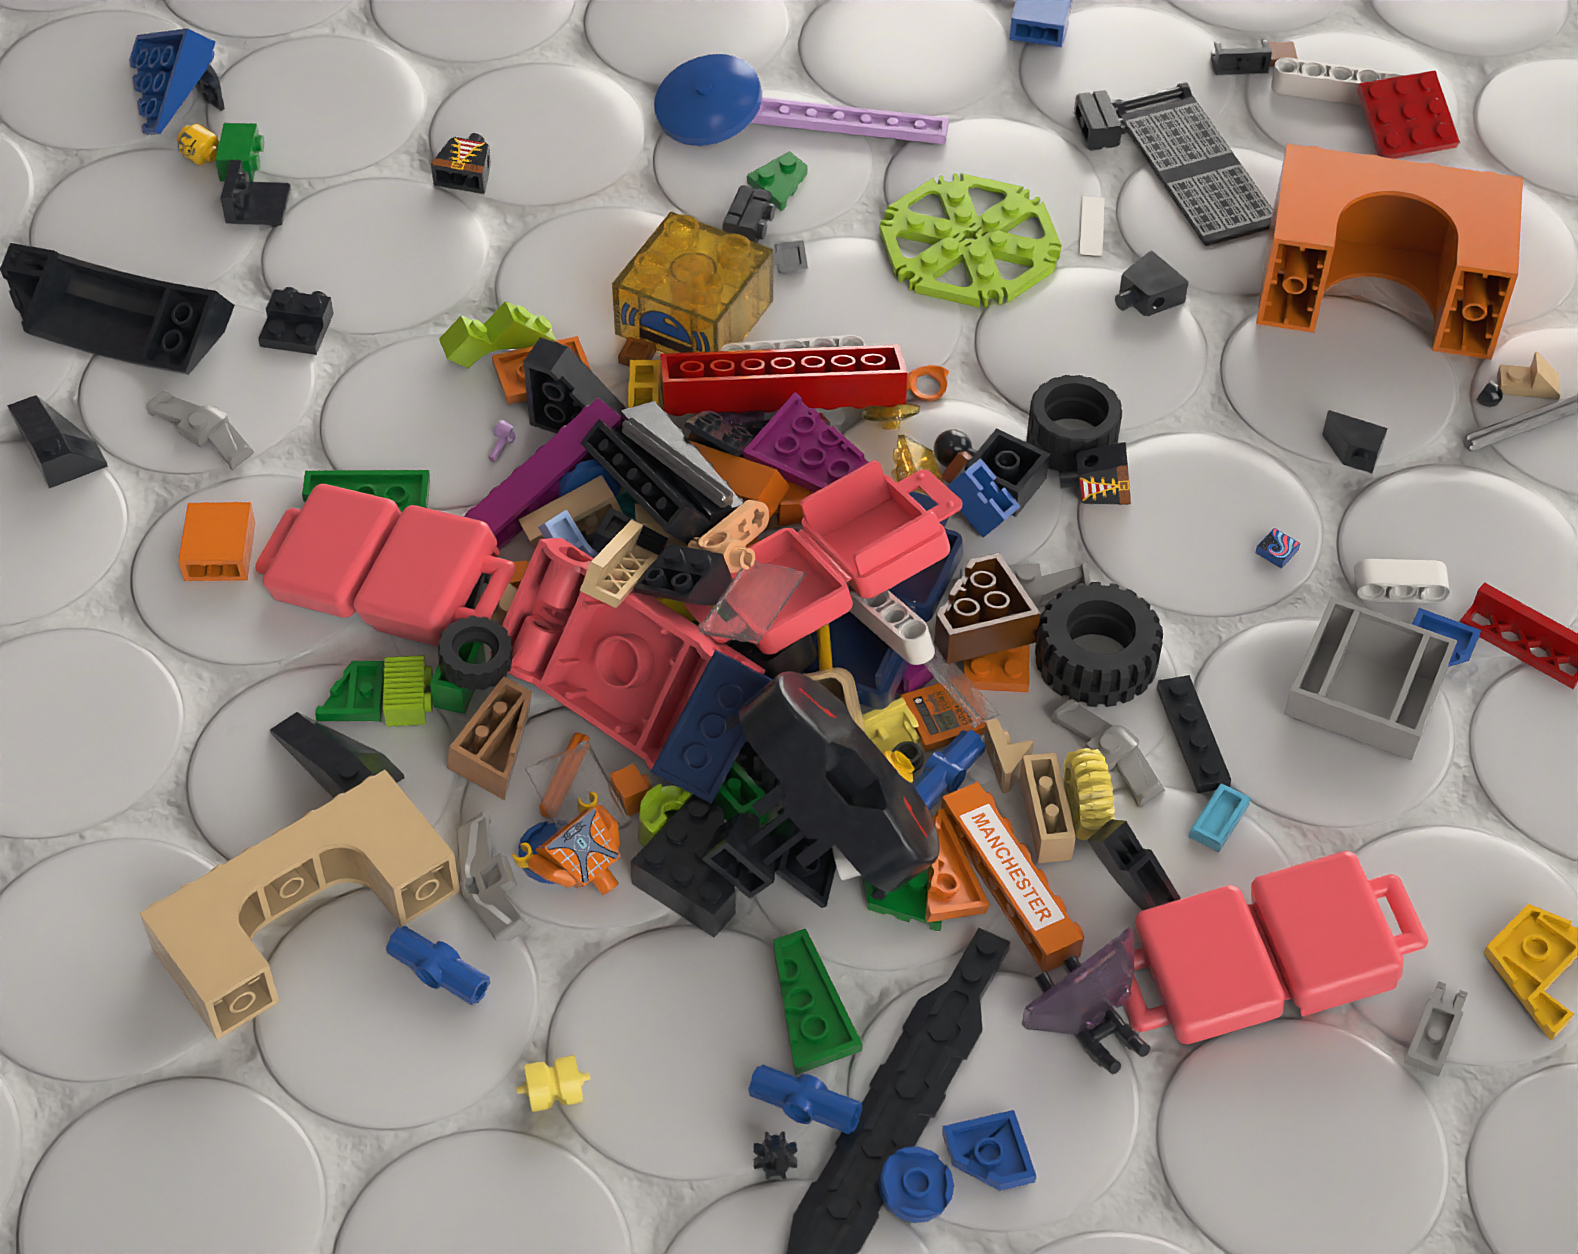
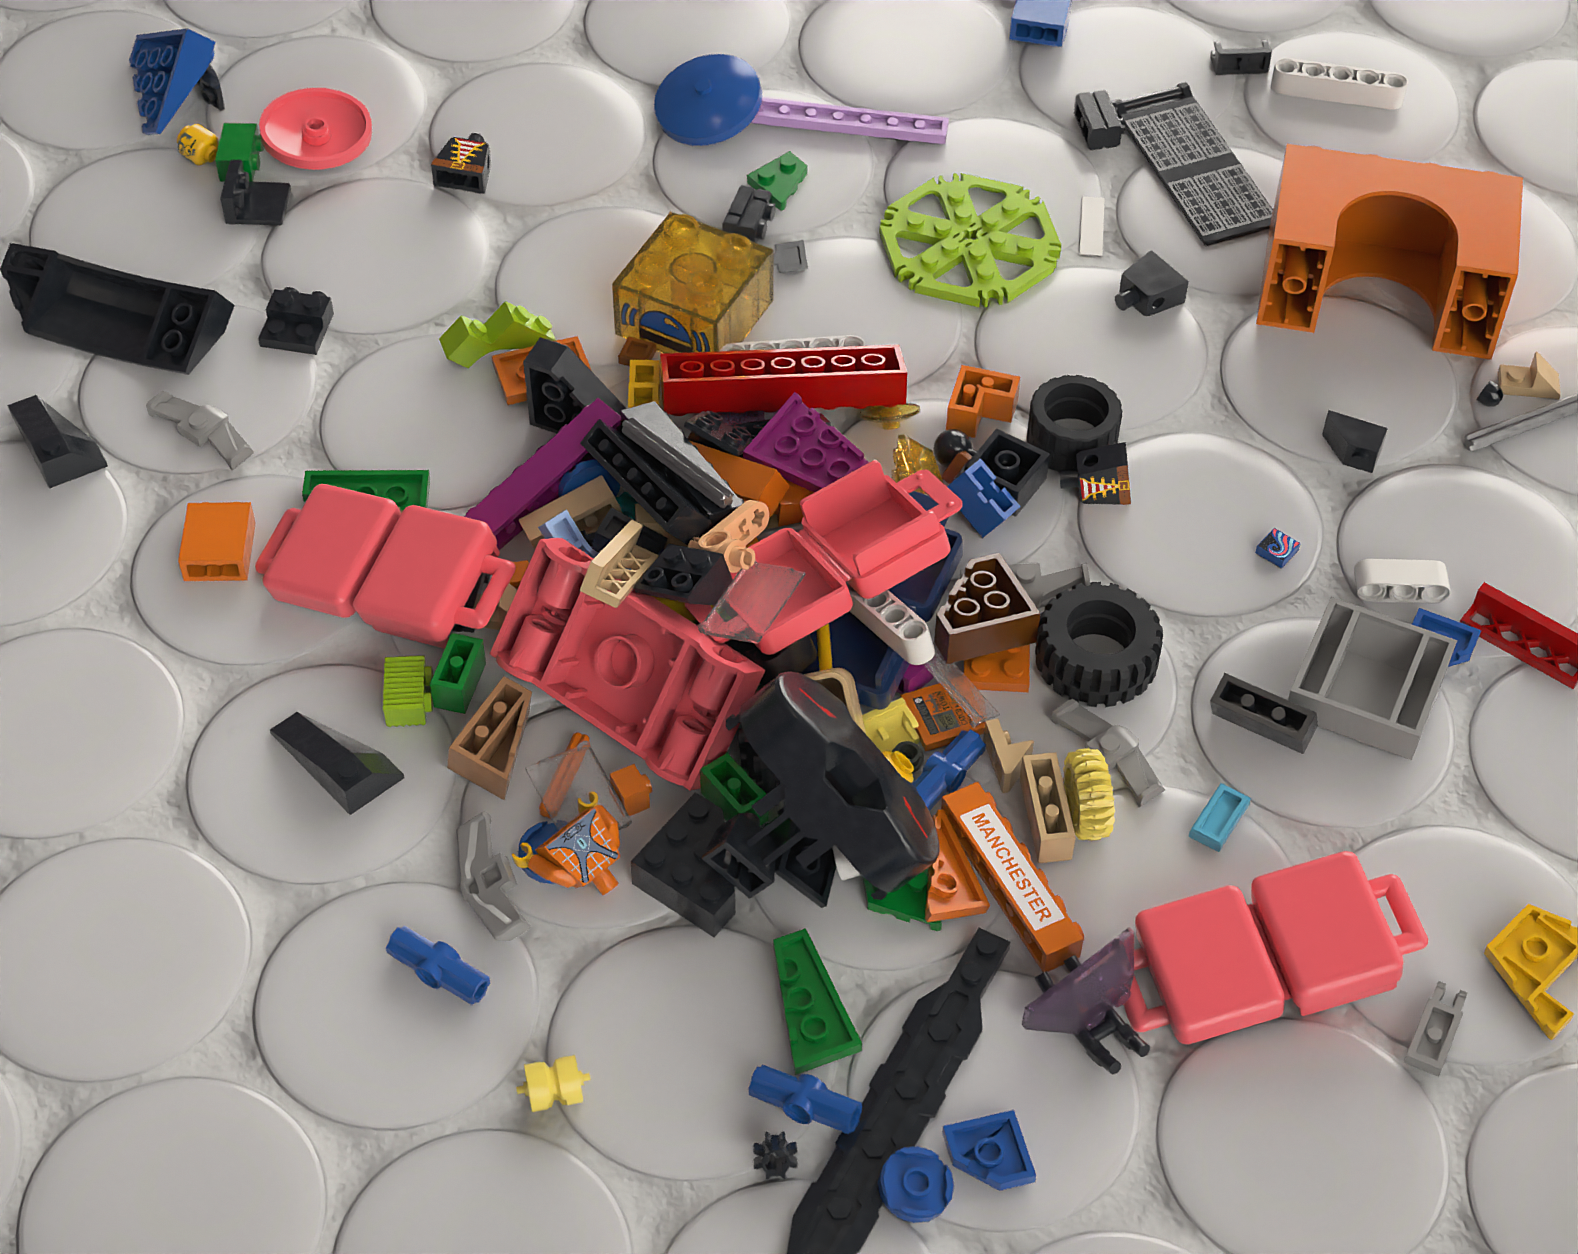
(315, 128): none -> coral dish
(356, 695): green wing -> none
(358, 837): tan arch -> none
(475, 675): black tyre -> none
(505, 433): lavender hand -> none
(657, 809): lime cylinder -> none
(700, 744): dark blue tile -> none
(936, 372): orange piece -> none
(980, 395): none -> orange brick
(1132, 866): black slope -> none
(1193, 733): black plate -> none
(1264, 713): none -> black brick
(1282, 50): tile -> none
(1408, 115): red plate -> none

